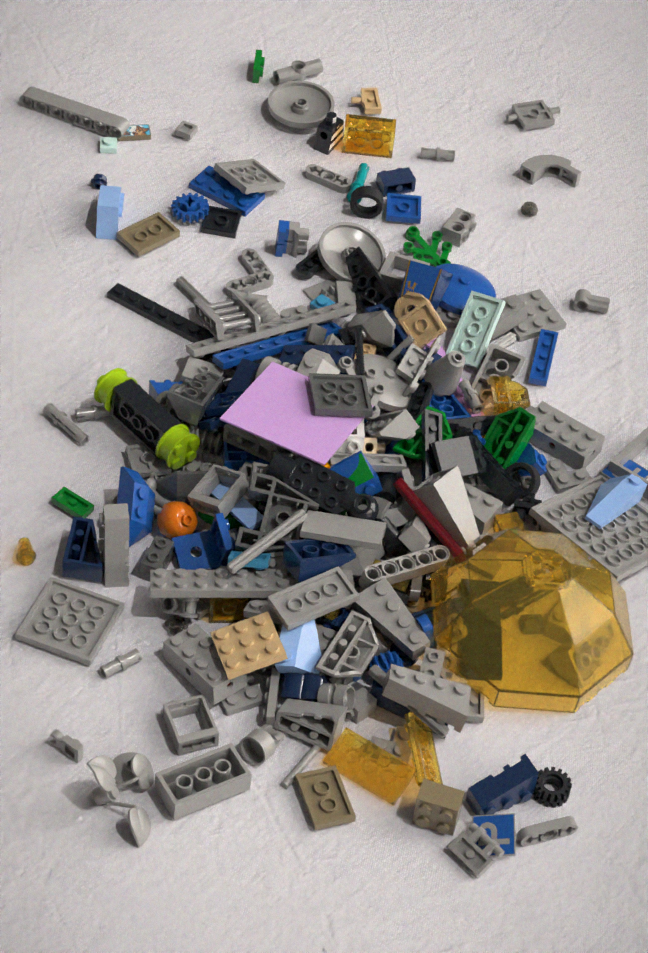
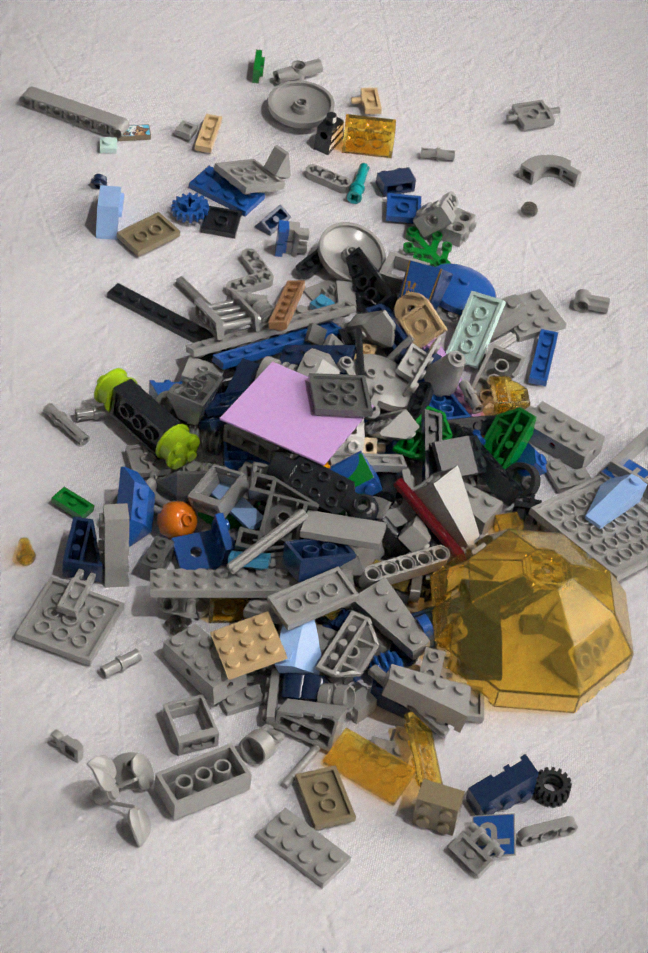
(75, 594): none -> light grey hinge
(208, 133): none -> tan plate
(270, 222): none -> dark blue slope
(278, 162): none -> light grey slope
(286, 305): none -> medium nougat plate
(303, 847): none -> light grey plate
(366, 192): black tyre -> none
(441, 210): none -> light grey brick

